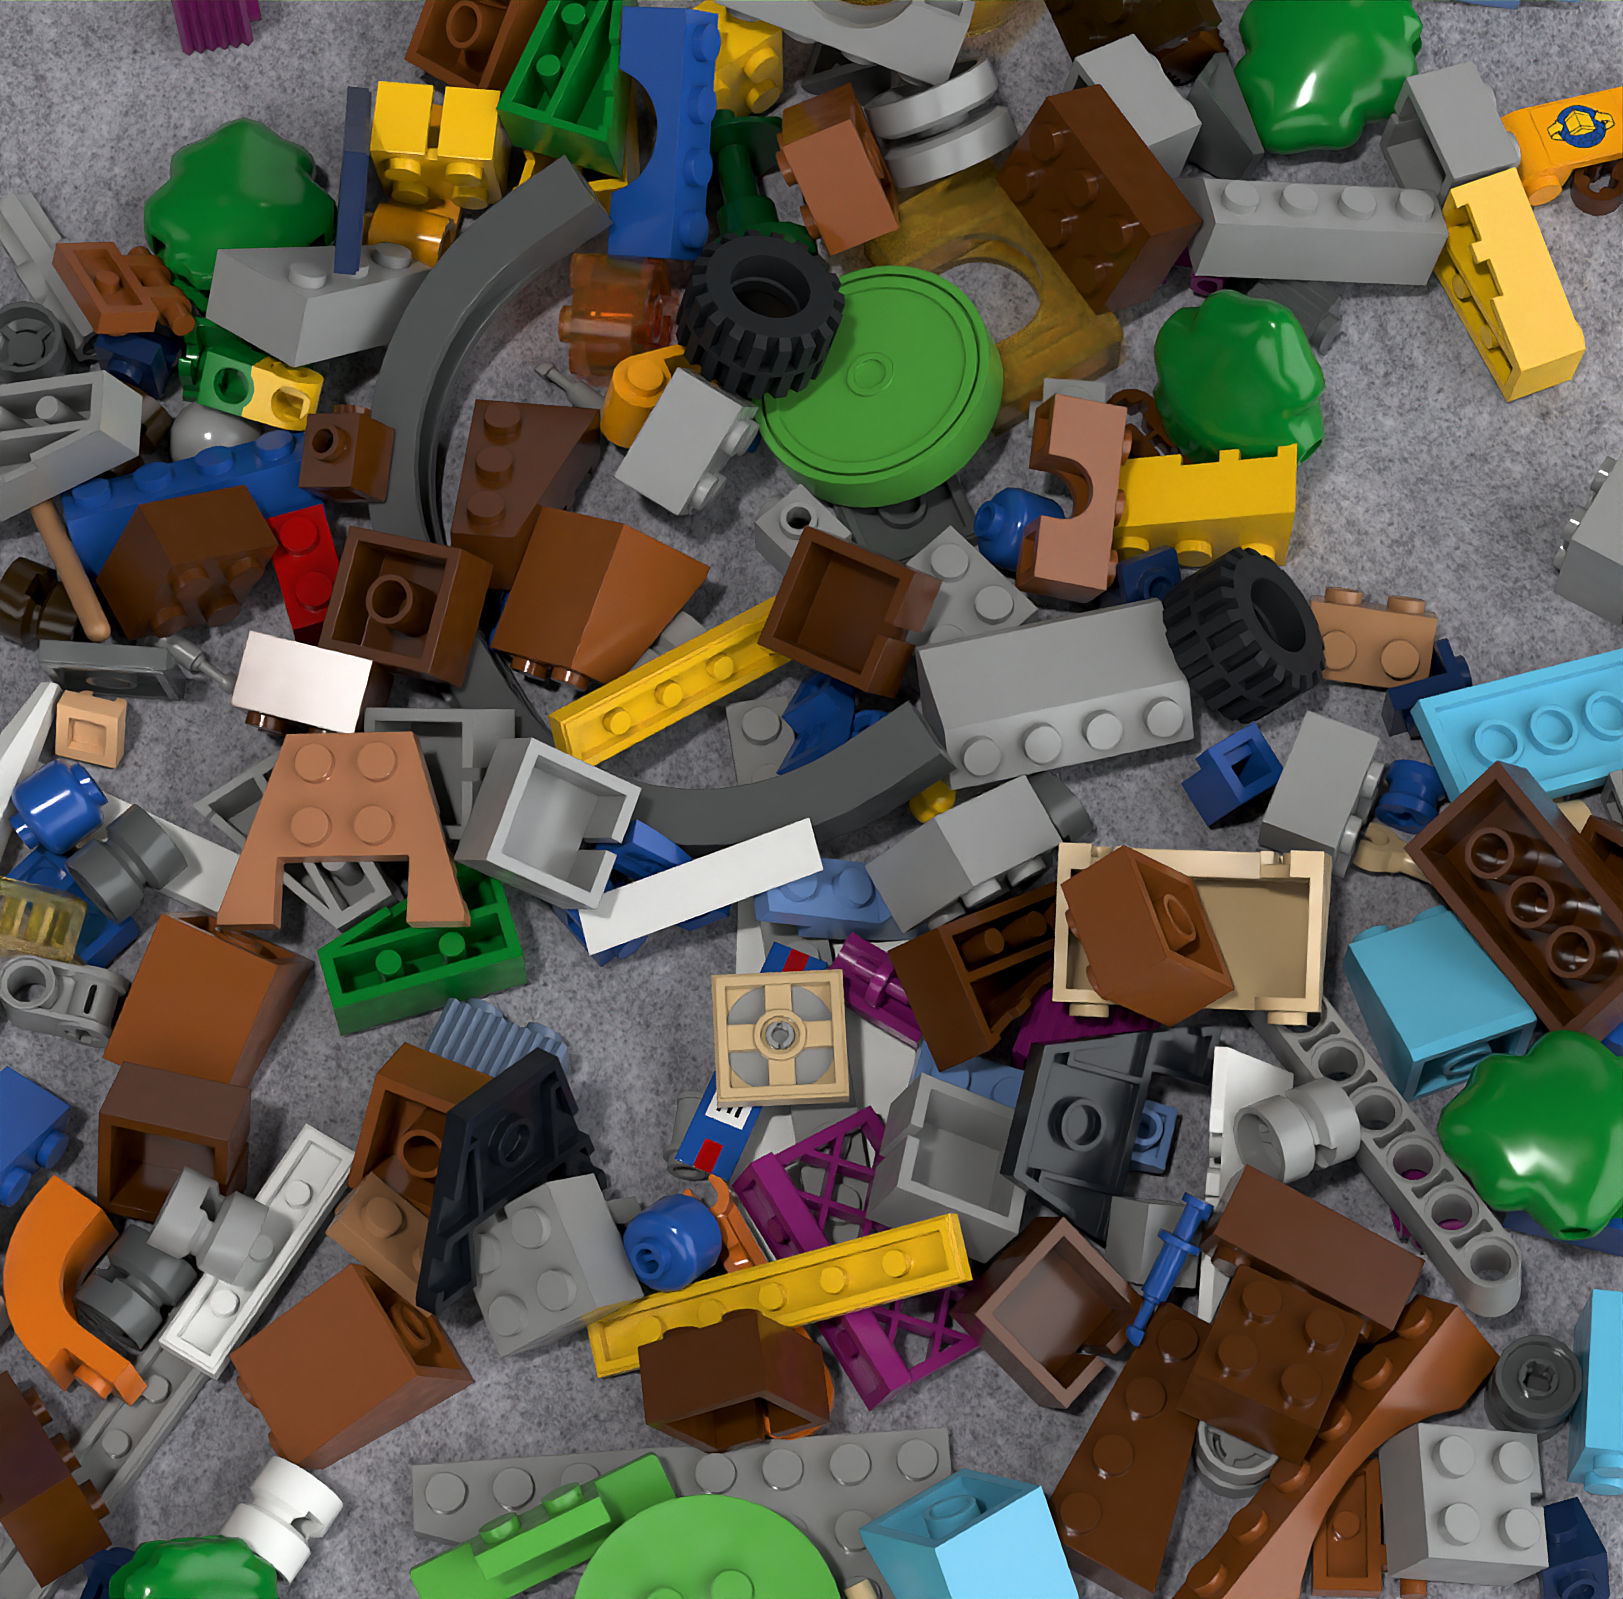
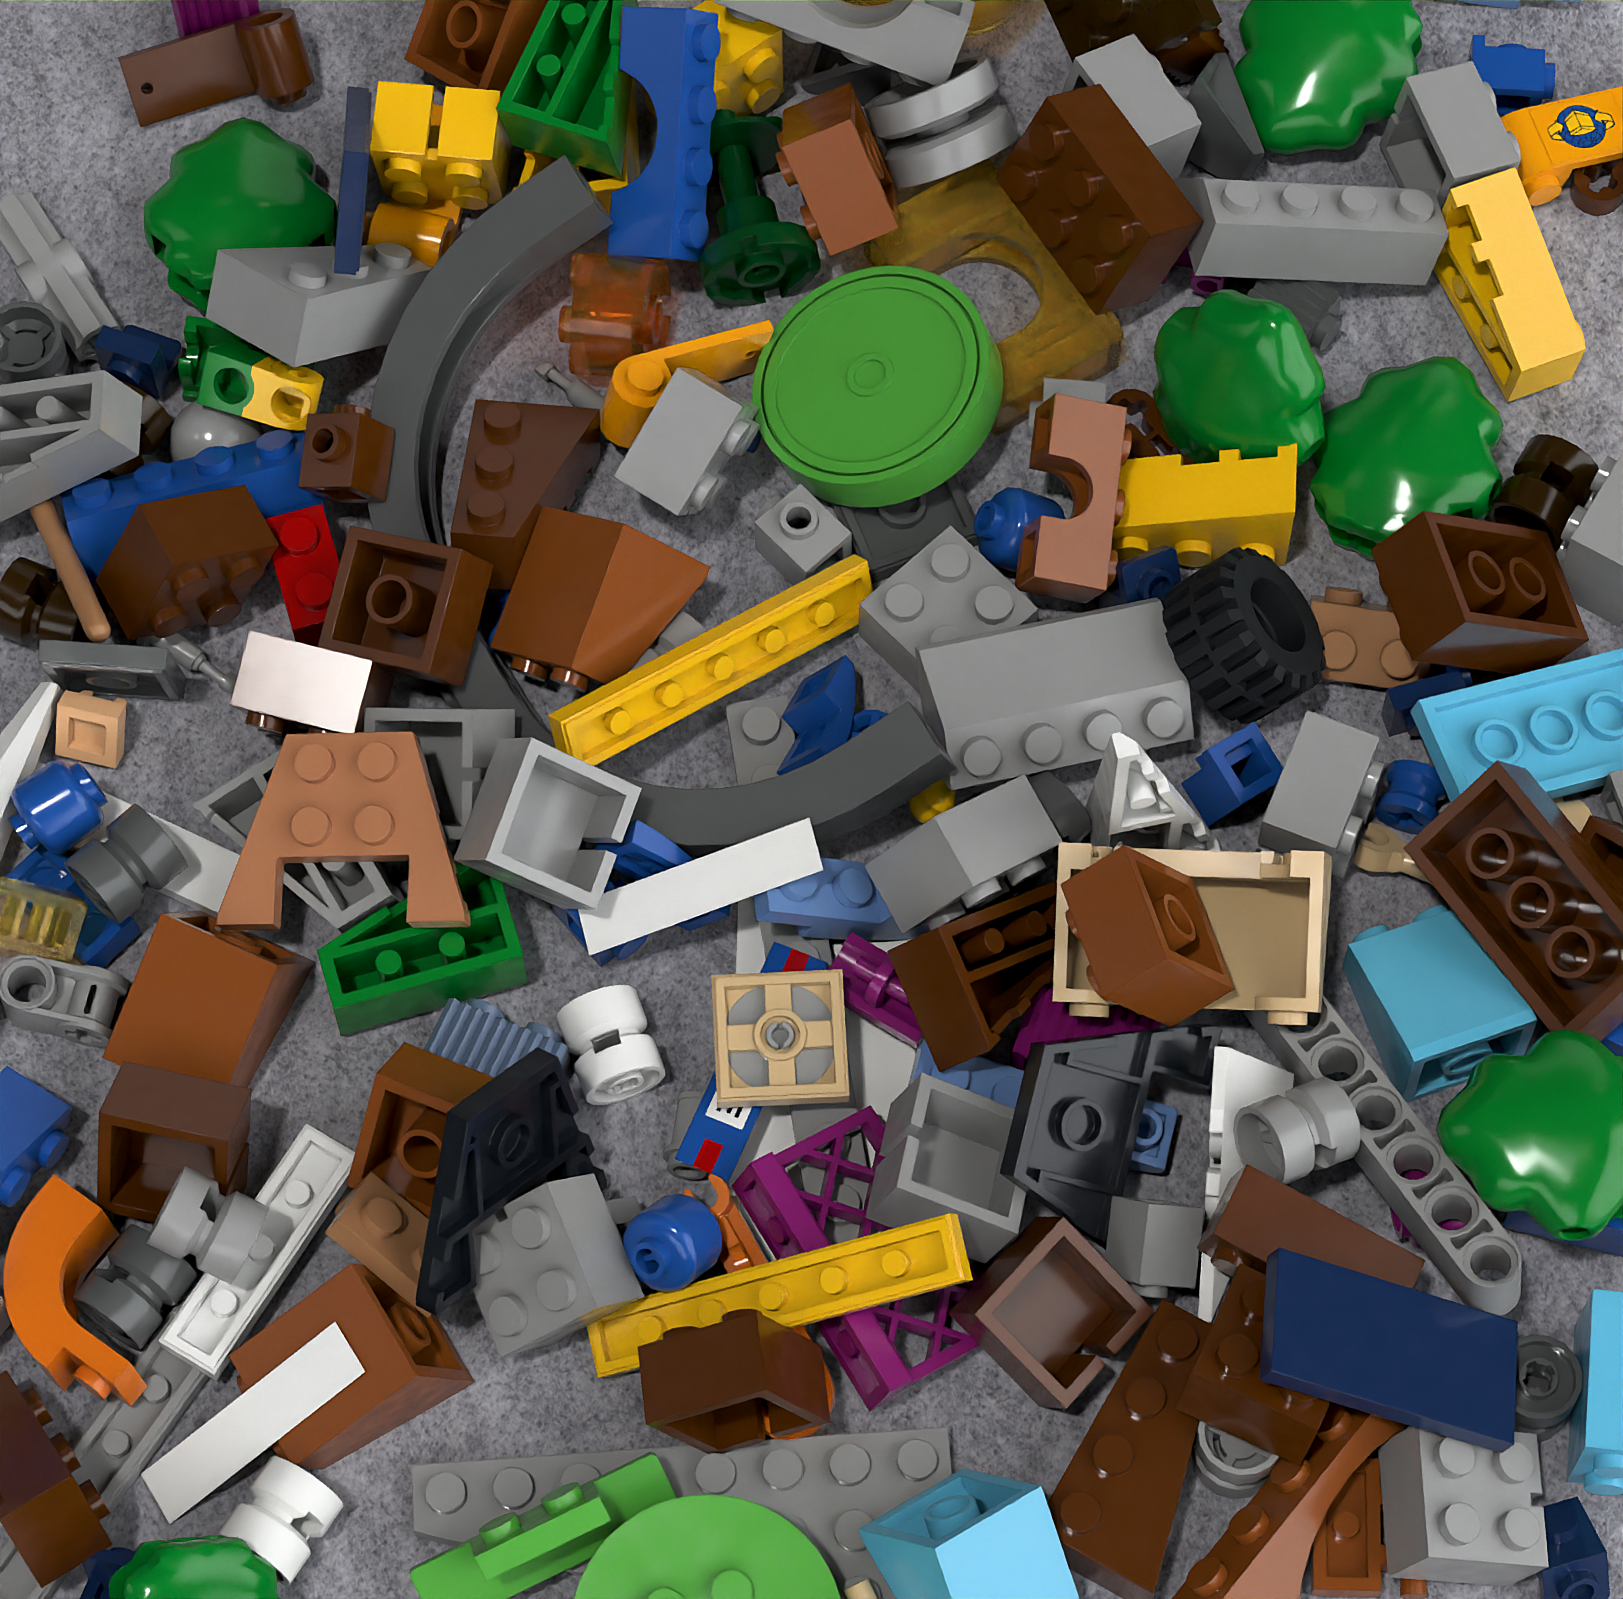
(122, 291): dark orange plate -> none
(219, 64): none -> reddish brown door
(252, 1422): none -> white sticker
(608, 1037): none -> white wheel
(766, 278): black tyre -> none
(849, 612): reddish brown piece -> none
(1139, 805): none -> white wedge
(1169, 1262): blue piece -> none
(1389, 1350): none -> dark blue tile
(1406, 447): none -> green piece
(1478, 594): none -> reddish brown brick
(1514, 73): none -> blue brick
(1545, 487): none -> dark brown wheel

